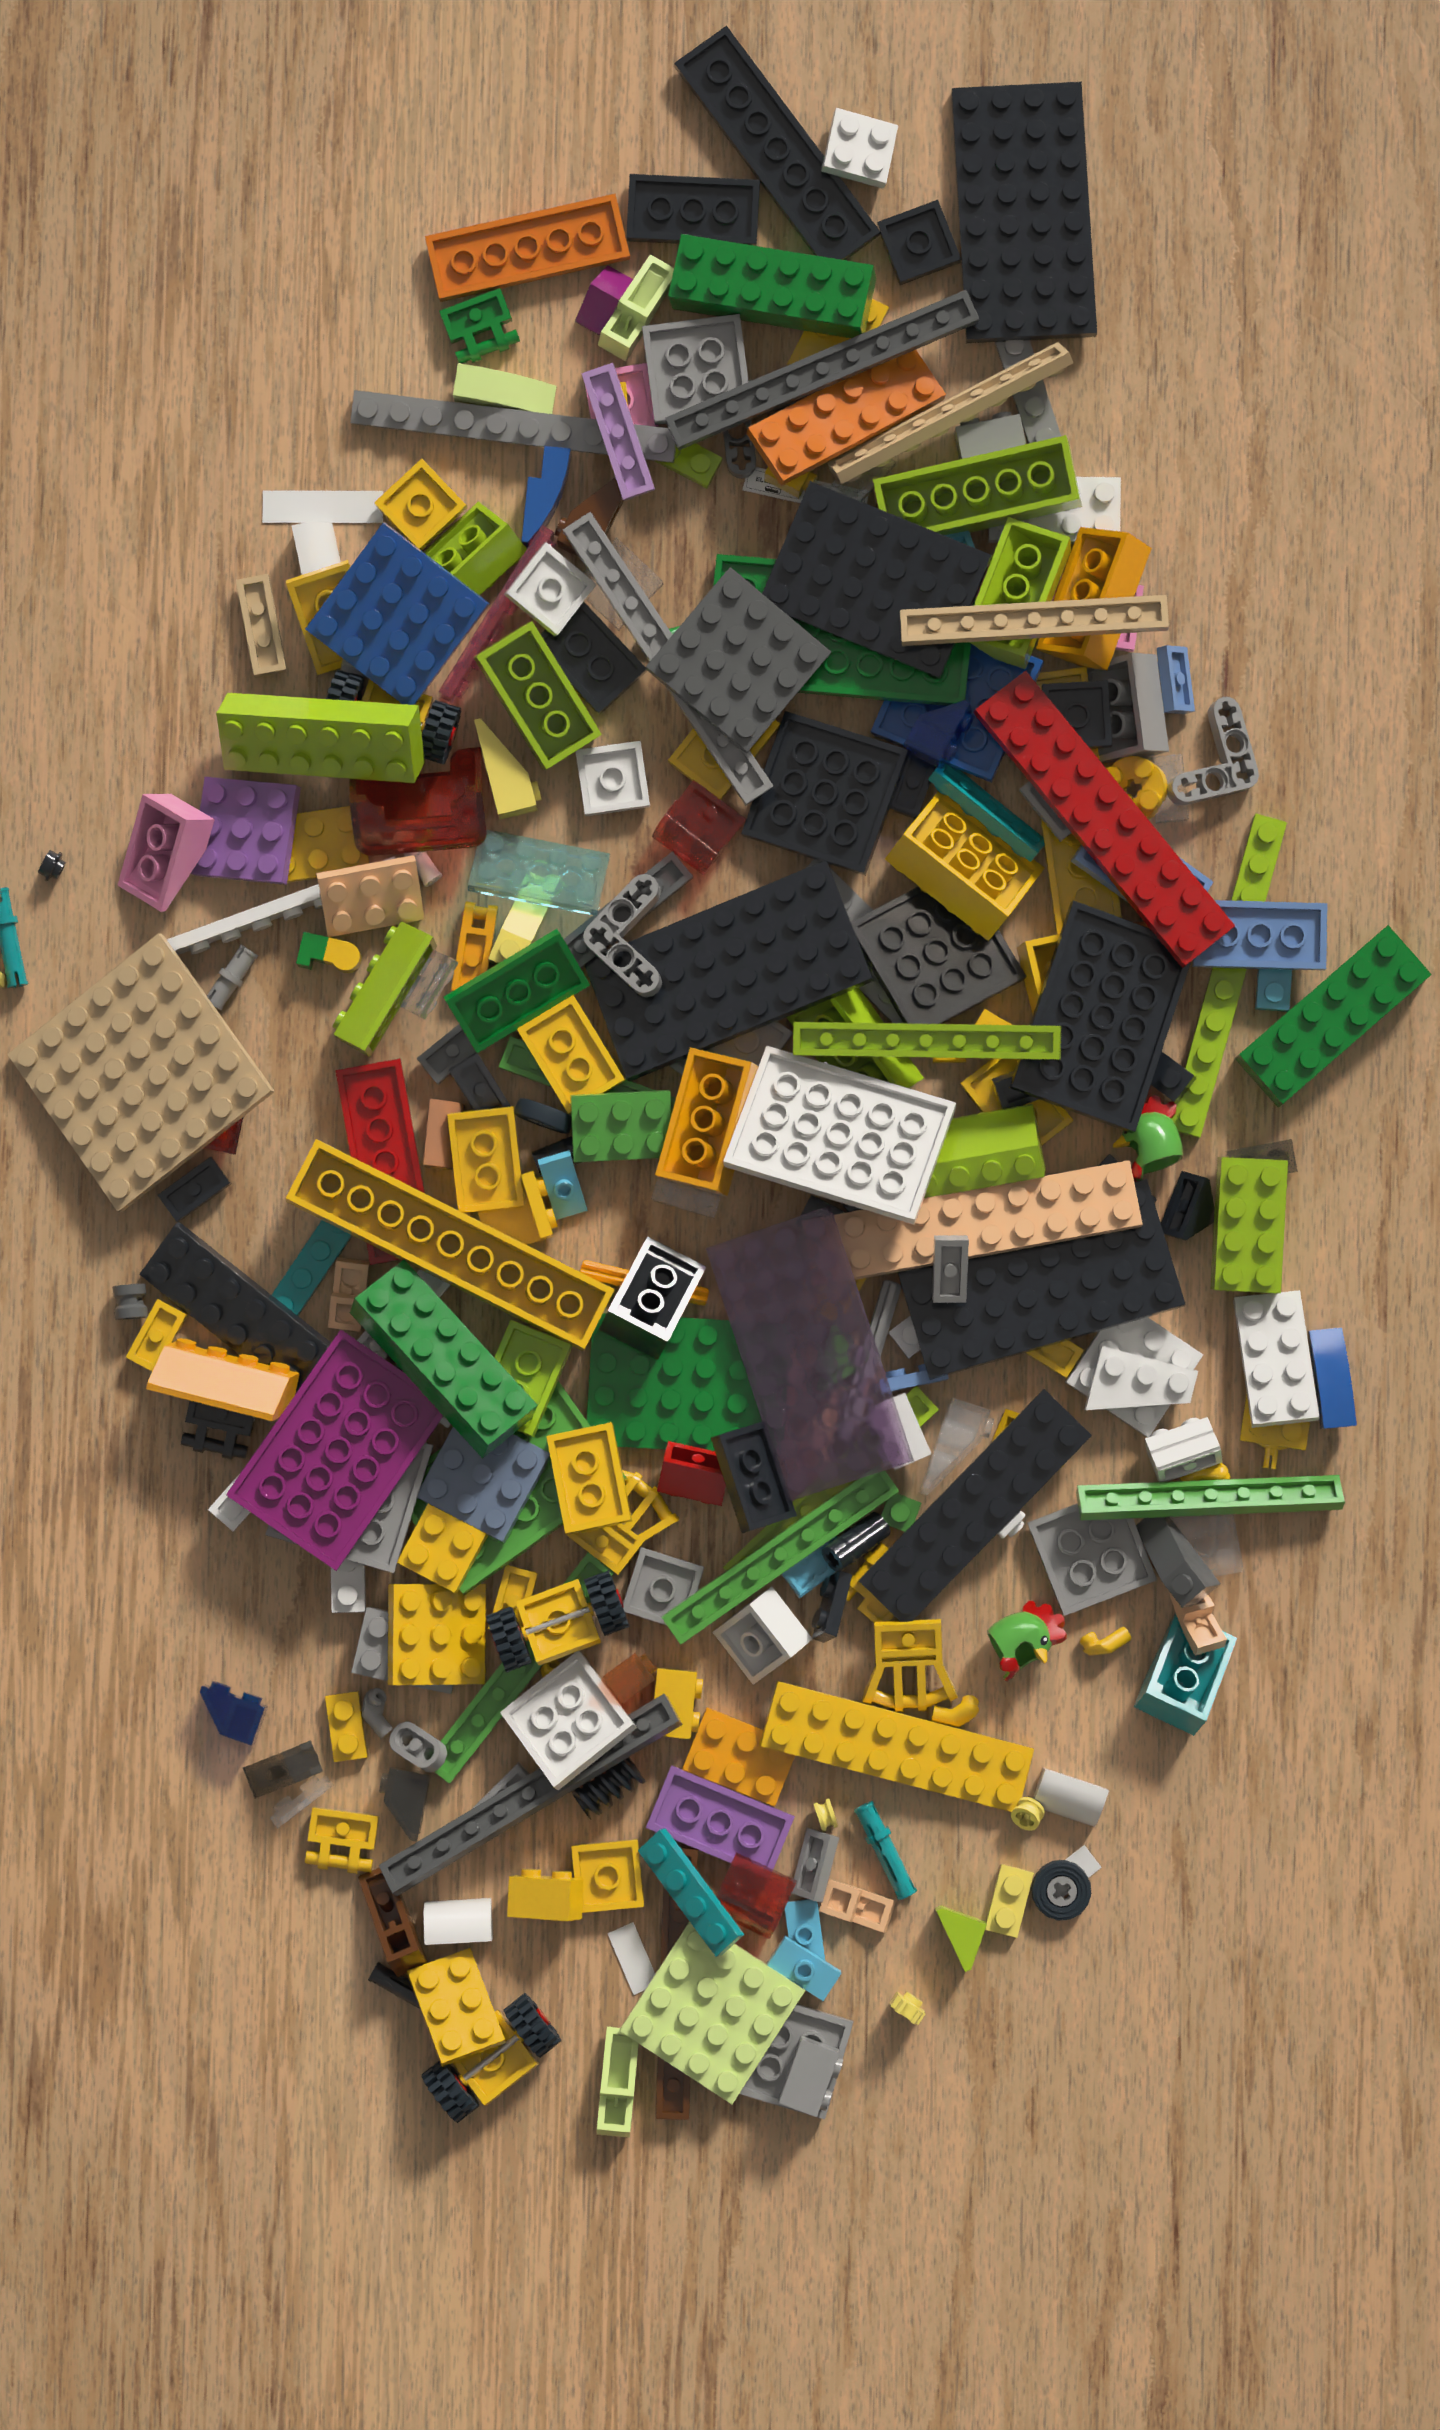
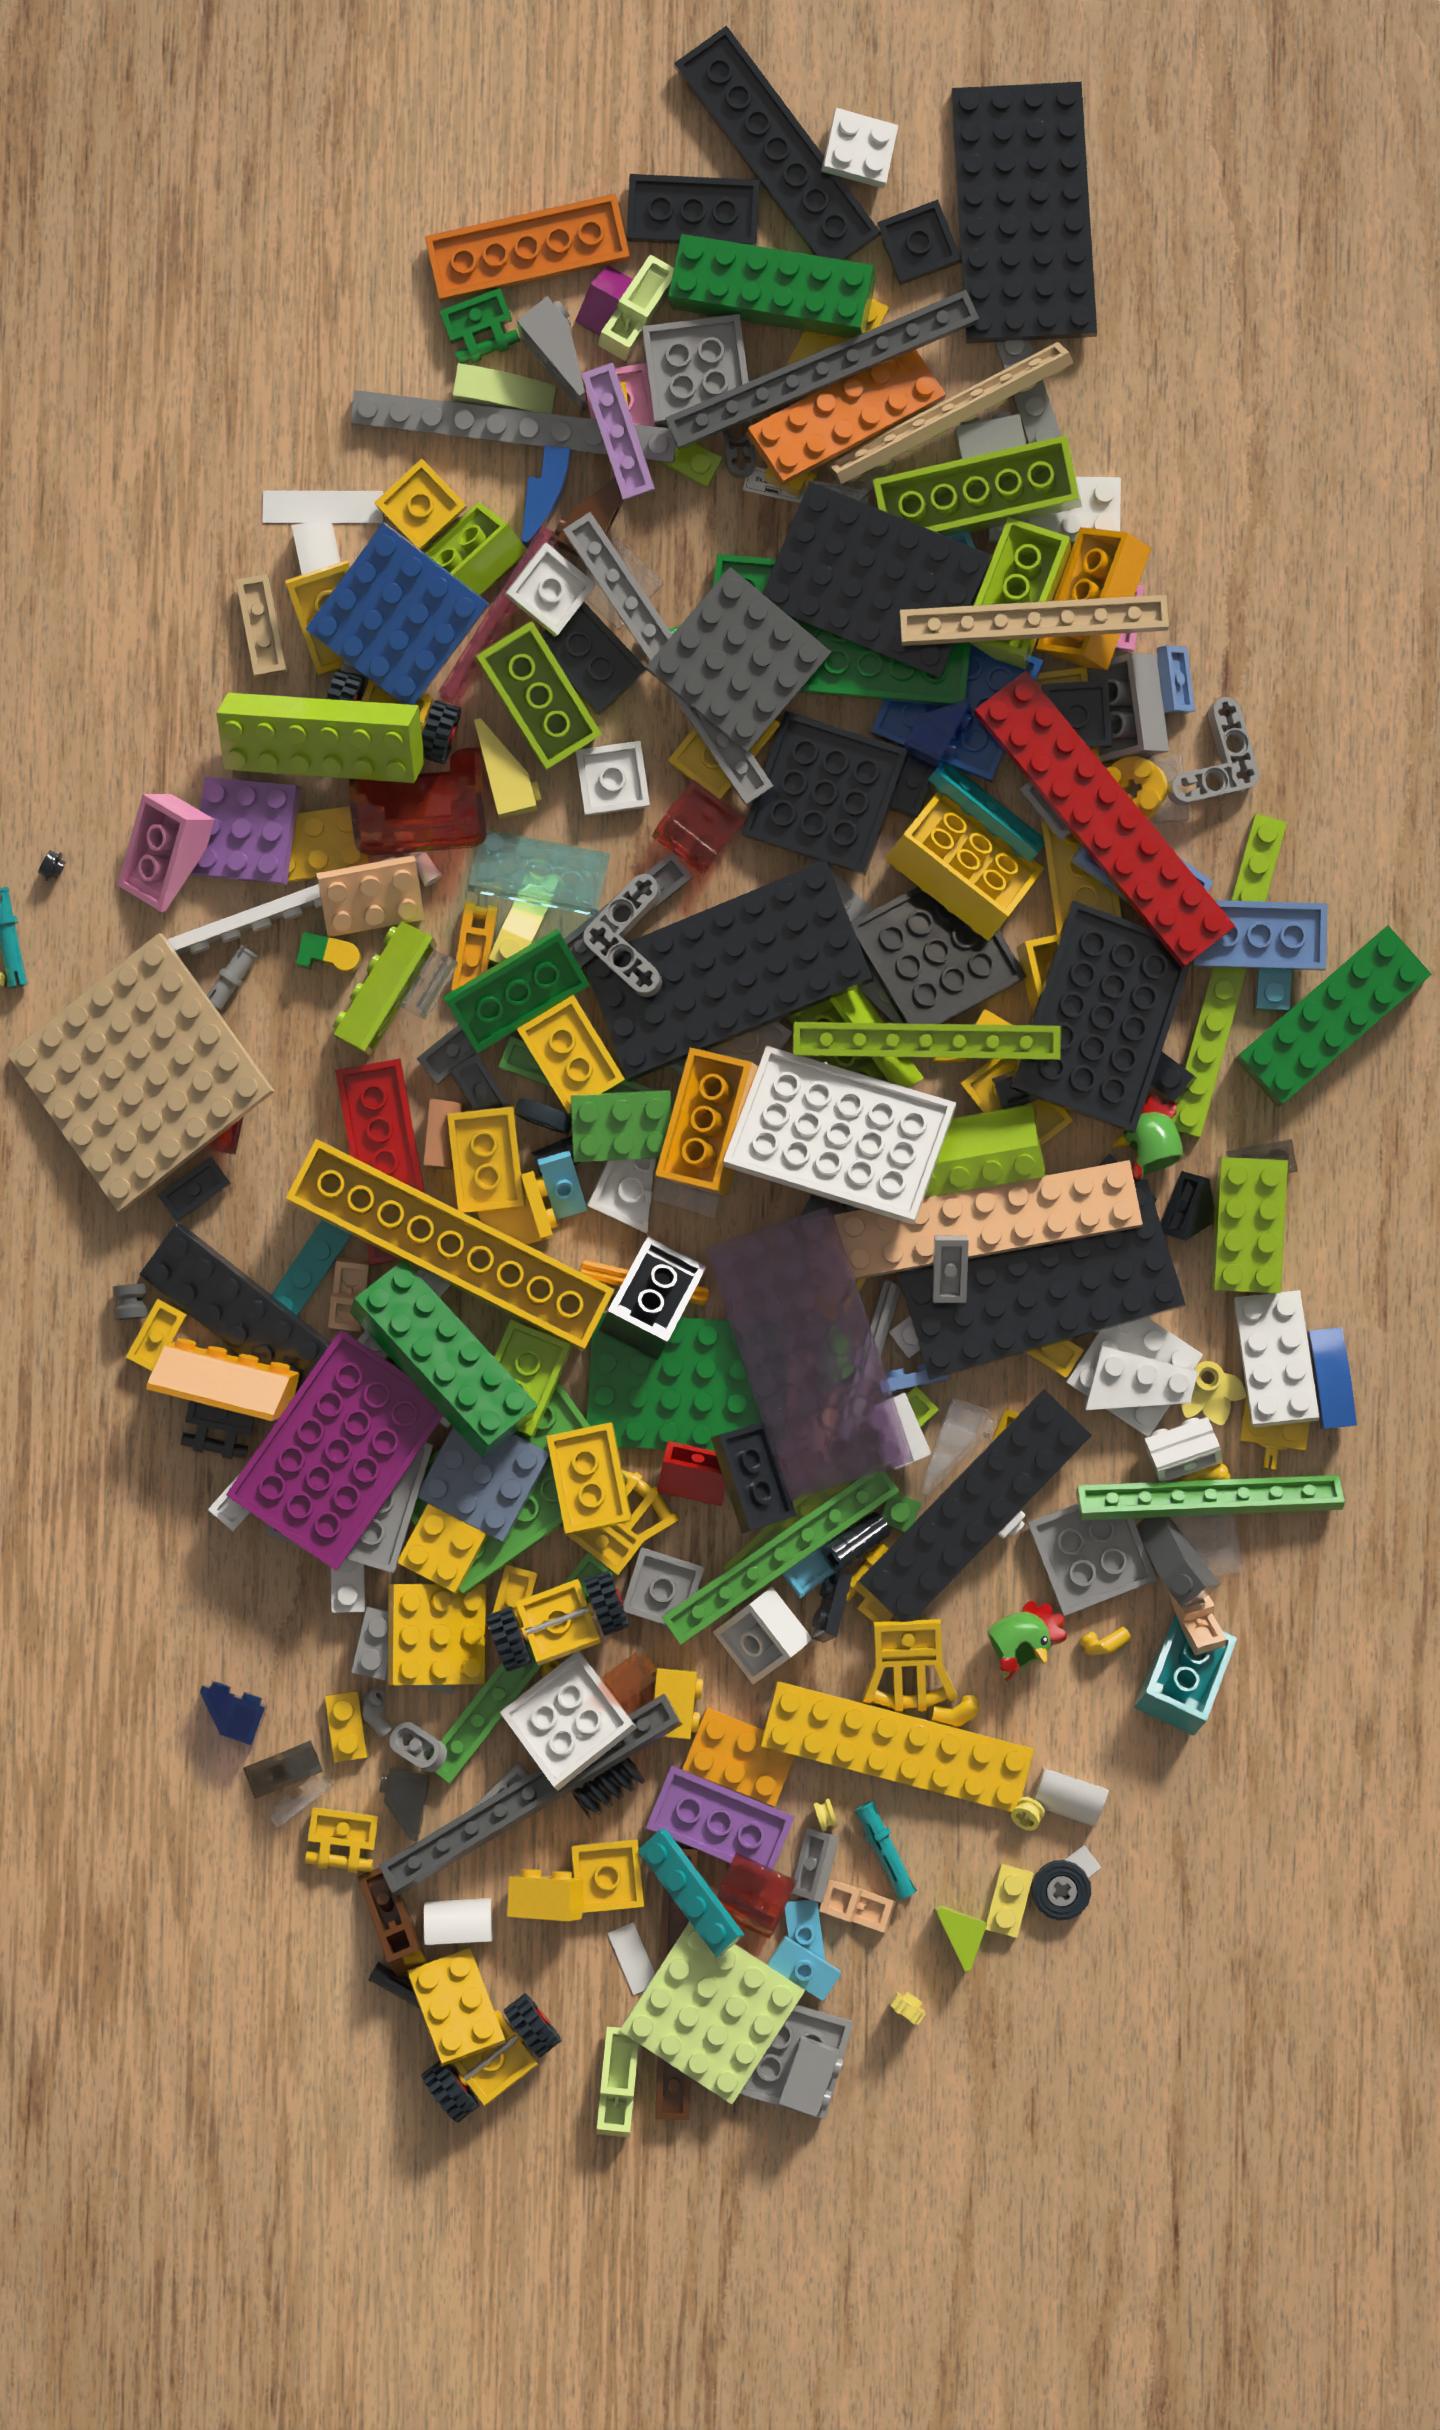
(549, 338): none -> light grey slope
(625, 1191): none -> white wing
(1216, 1397): none -> light yellow plate

